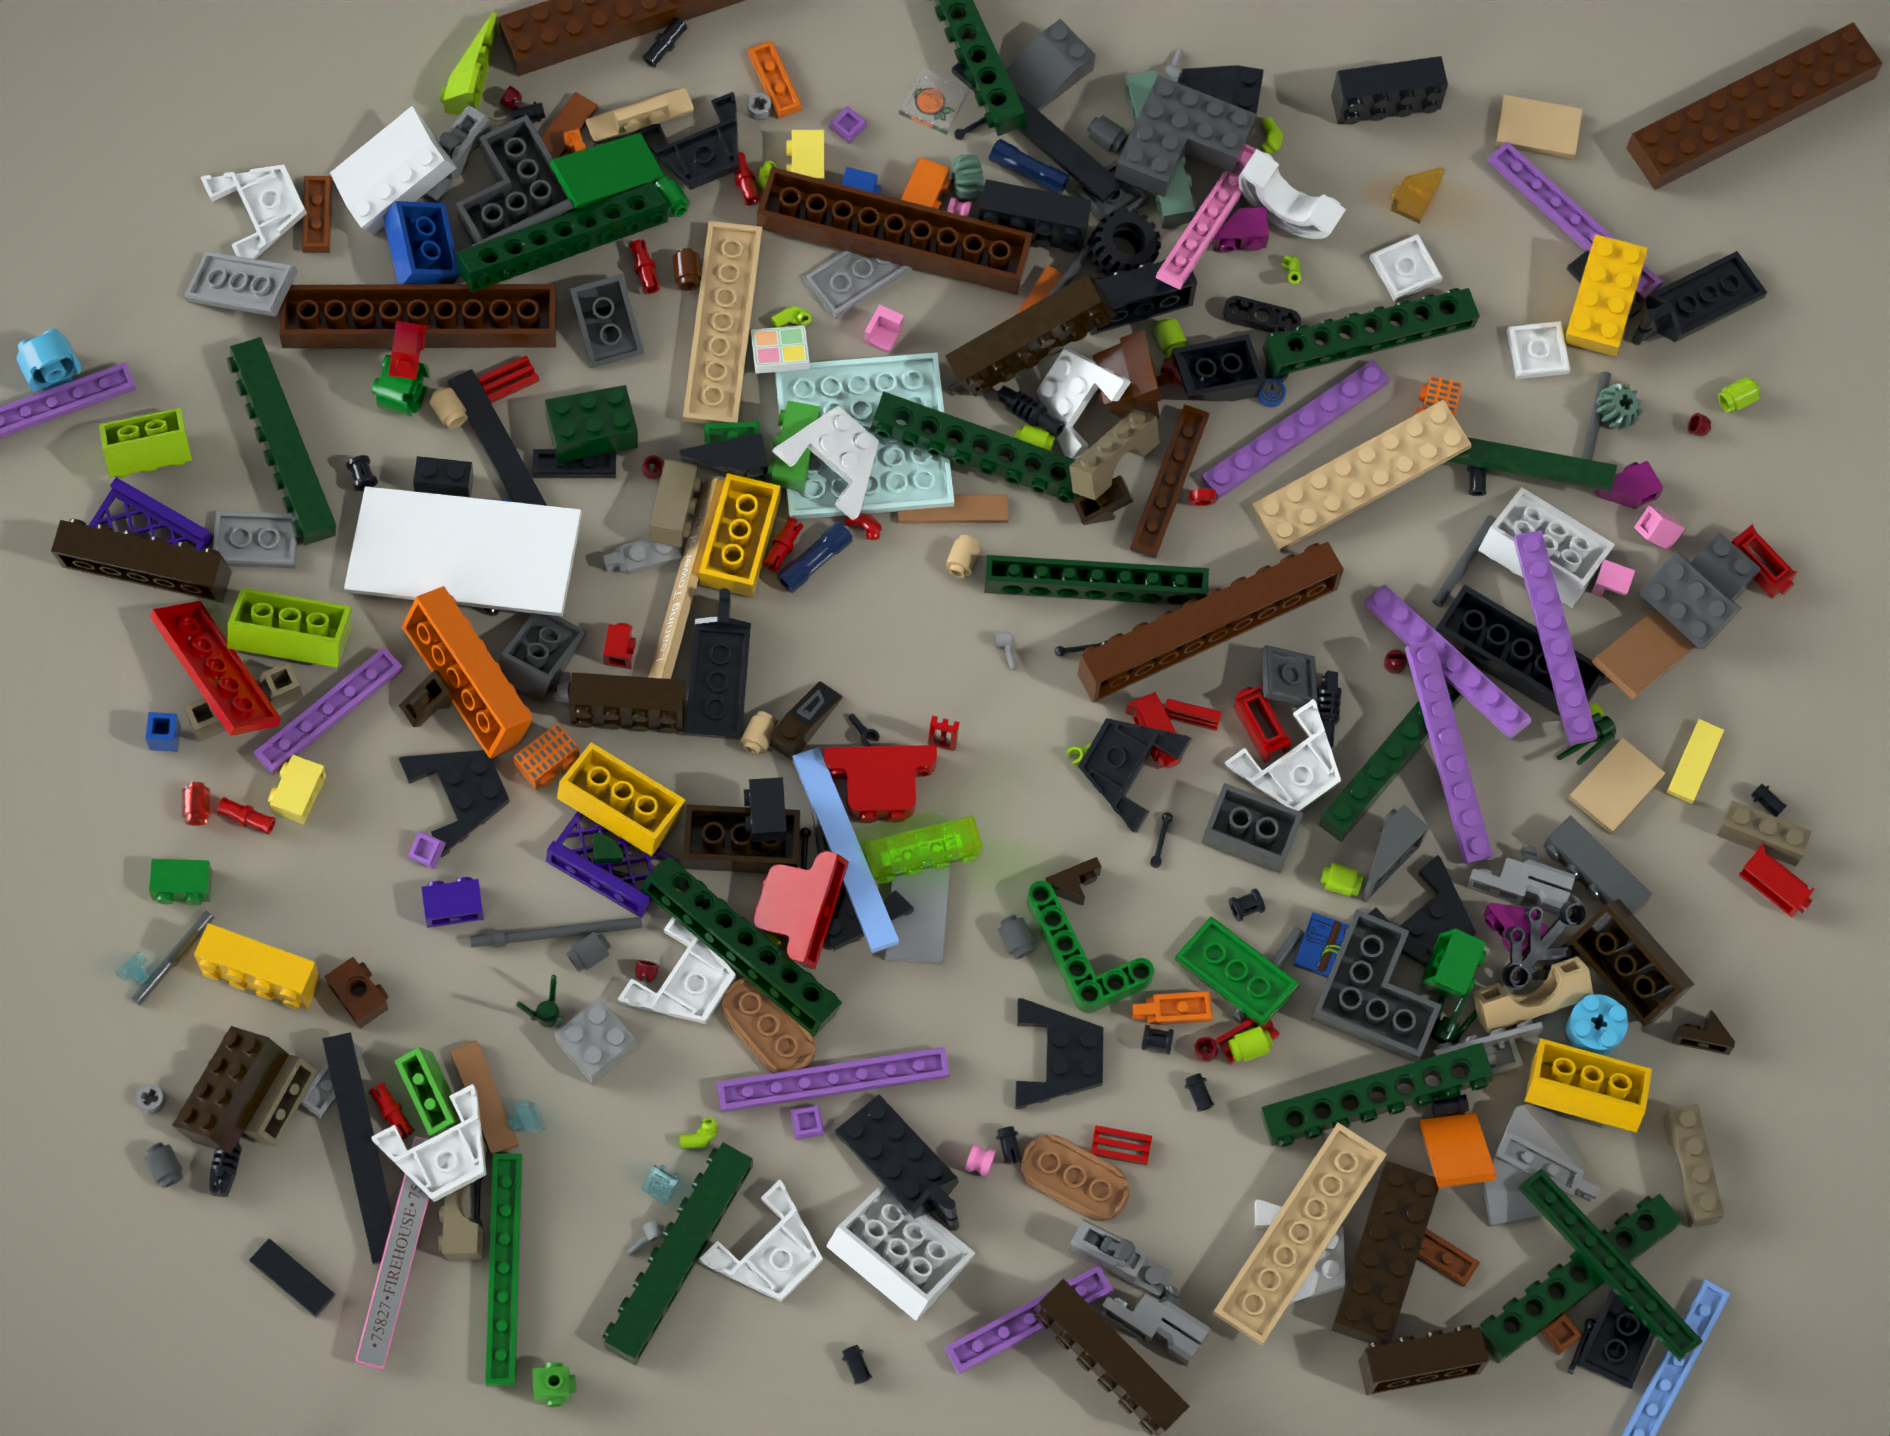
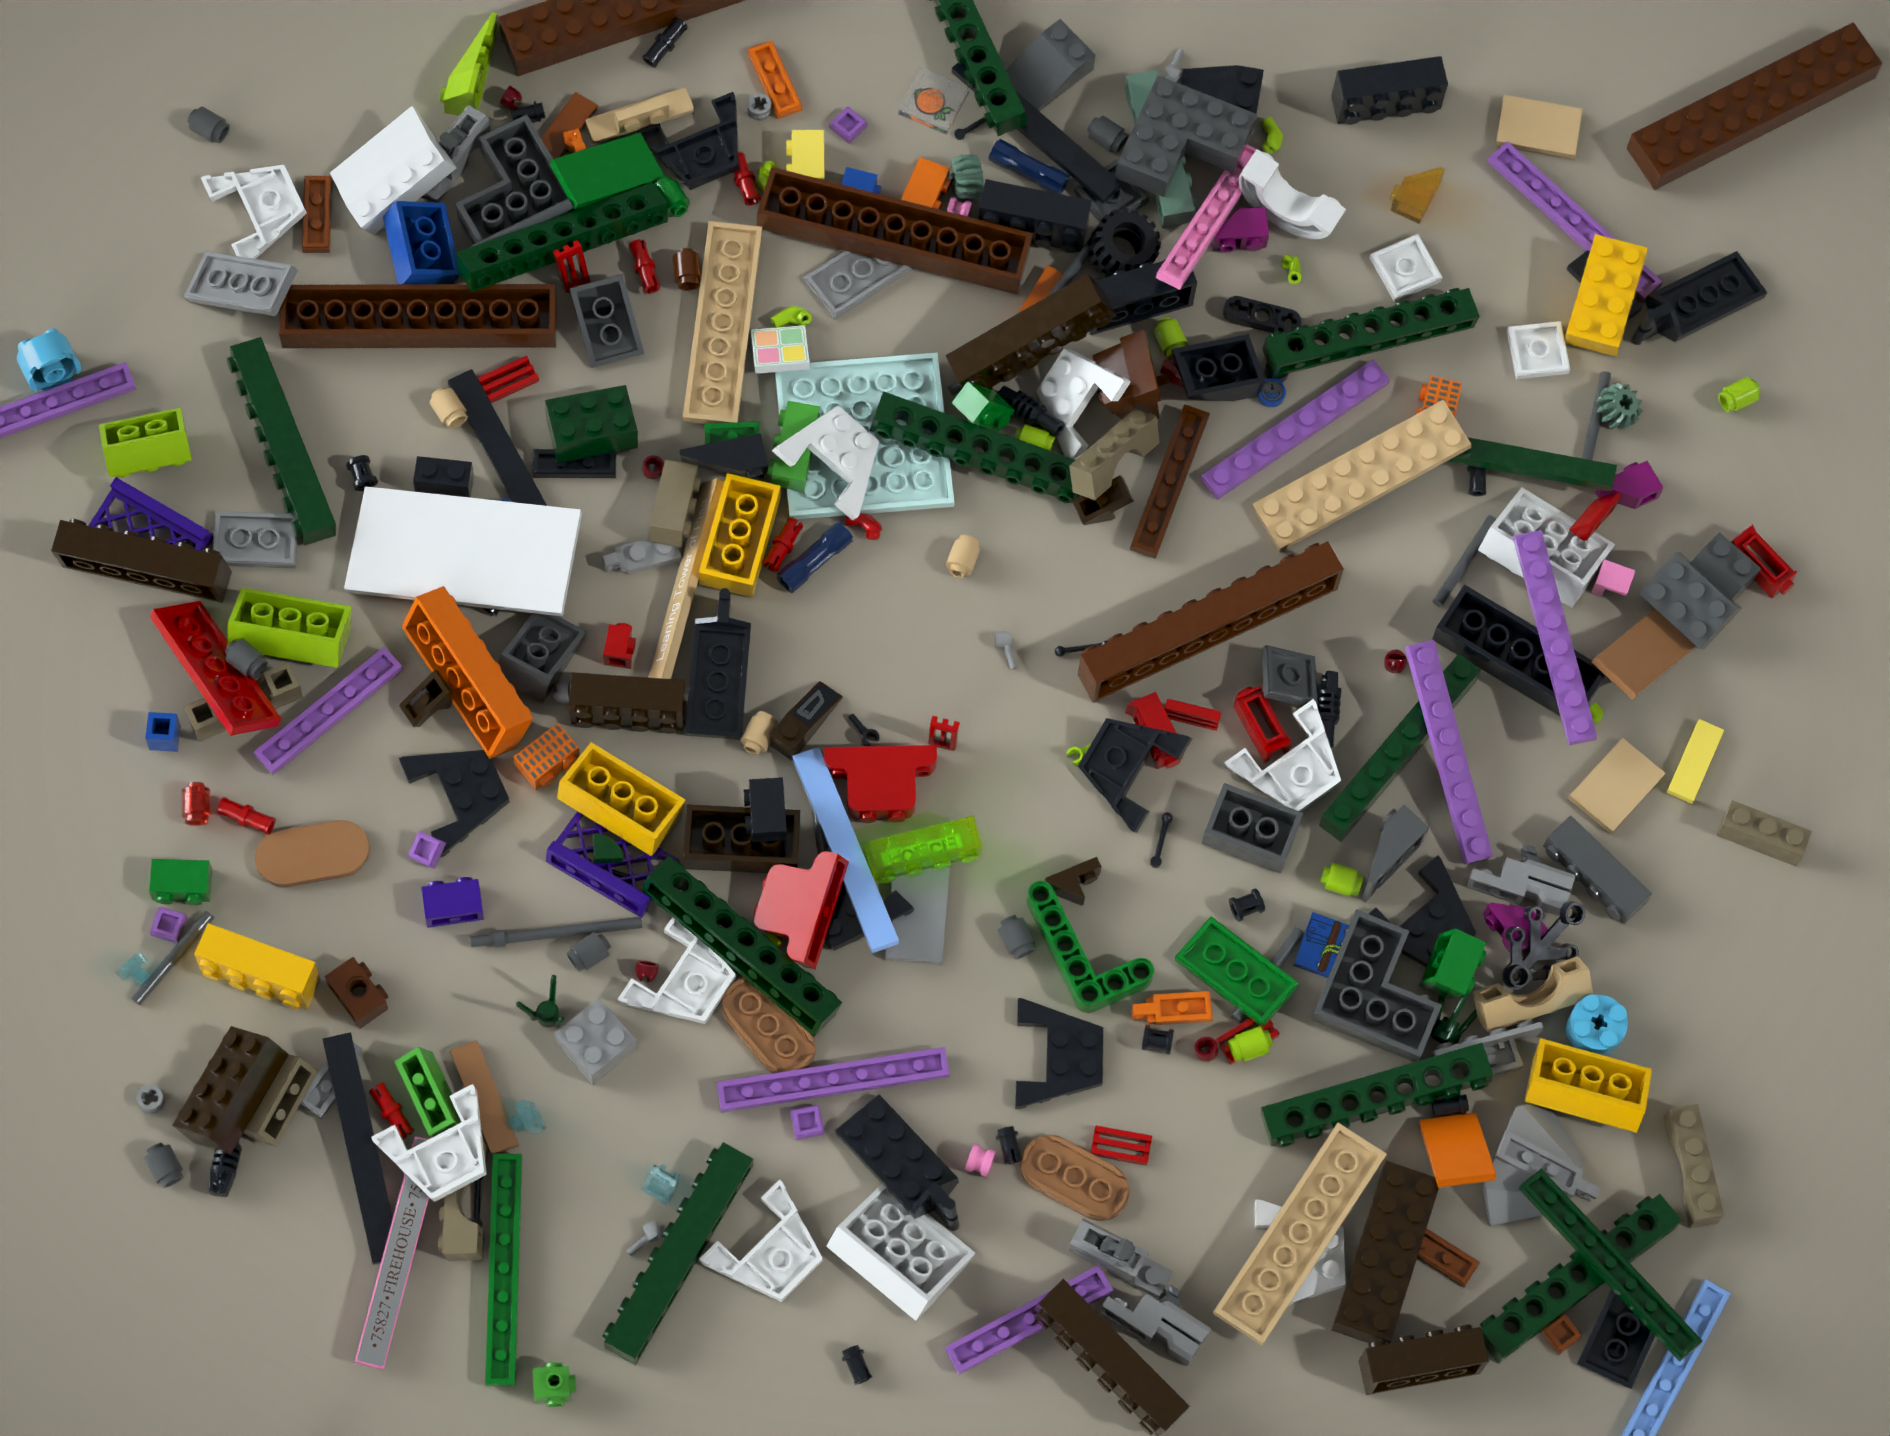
(168, 924): none -> medium lavender tile
(208, 125): none -> dark grey brick
(246, 658): none -> dark grey brick
(292, 1277): black tile -> none
(297, 789): light yellow brick -> none
(312, 853): none -> medium nougat tile
(399, 393): green brick -> none
(406, 349): red window -> none
(567, 254): none -> red tile
(702, 1137): lime arm -> none
(805, 833): black hinge -> none
(884, 328): bright pink panel -> none
(966, 509): medium nougat tile -> none
(983, 406): none -> green brick
(1095, 580): dark green brick -> none
(1199, 1092): black pin -> none
(1202, 497): red tile -> none
(1456, 668): medium lavender plate -> none
(1589, 1324): black hinge -> none
(1594, 516): none -> red slope
(1605, 732): dark green plant -> none
(1631, 962): dark brown brick -> none
(1659, 527): bright pink panel -> none
(1699, 424): dark red hinge -> none
(1712, 1038): dark brown slope -> none
(1768, 800): black pin -> none
(1777, 883): red window -> none

